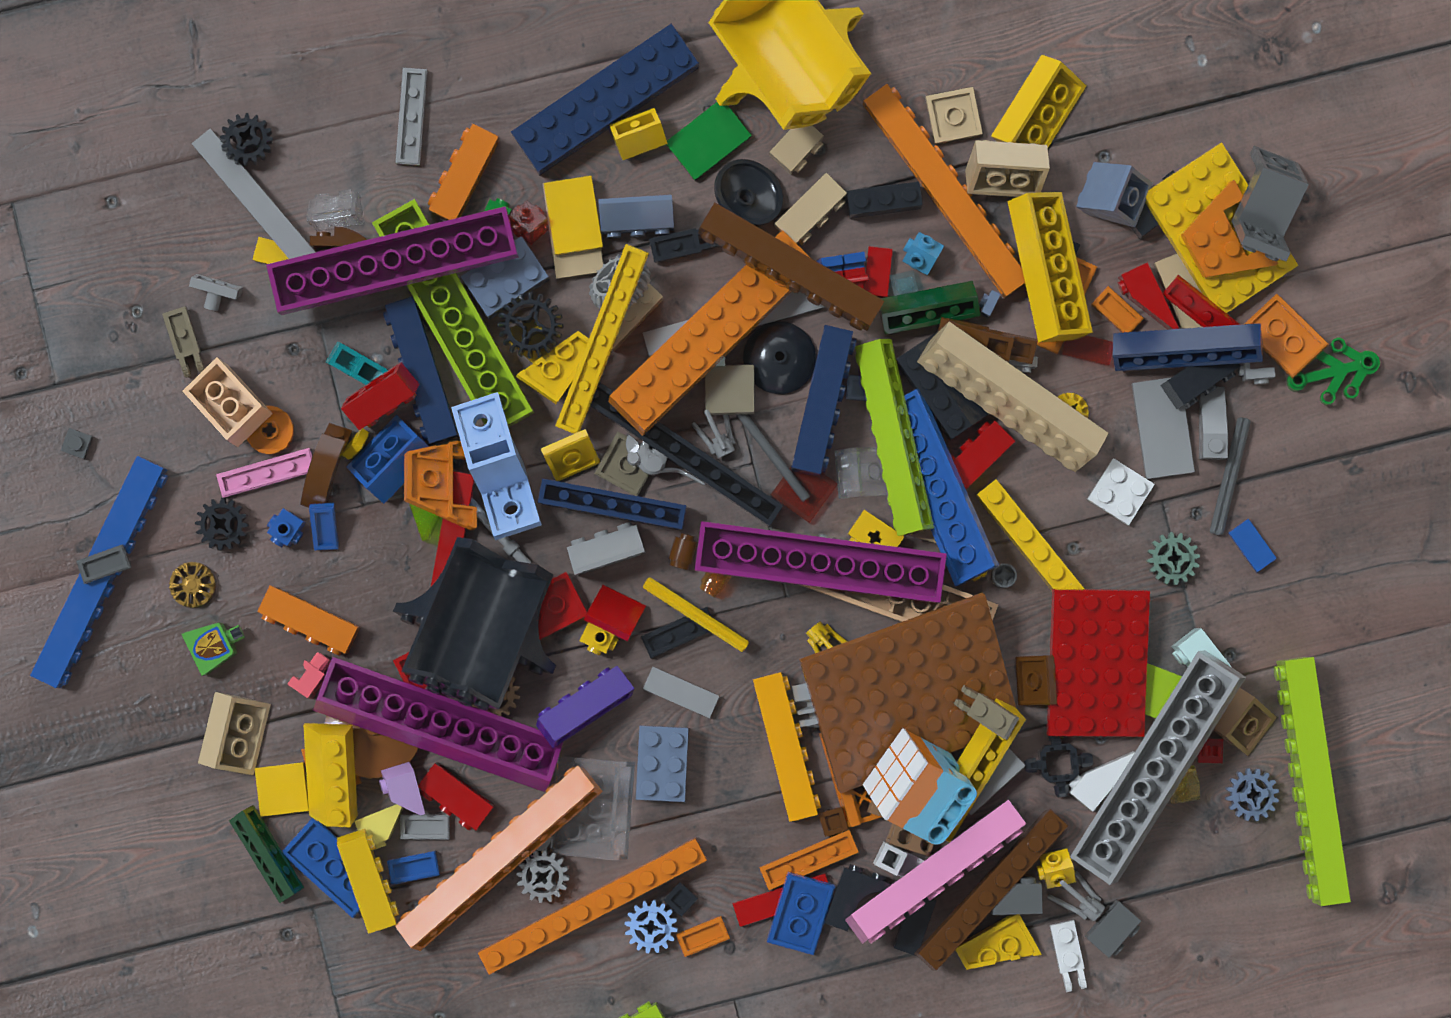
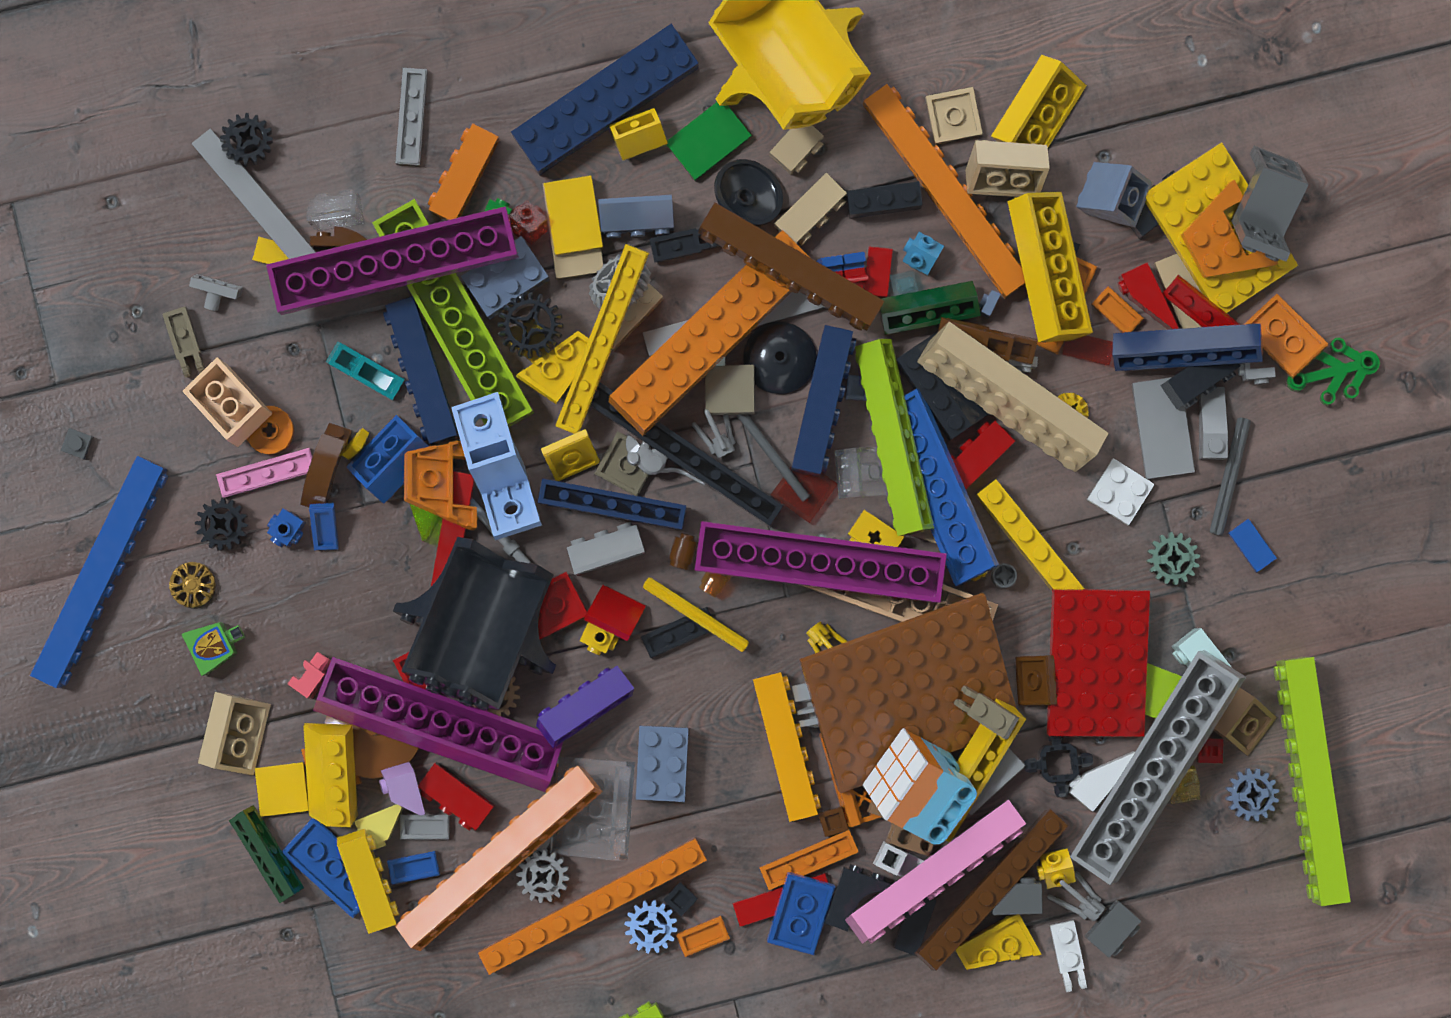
(103, 564): dark grey tile -> none
(308, 619): orange brick -> none
(380, 397): red brick -> none
(681, 692): light grey tile -> none

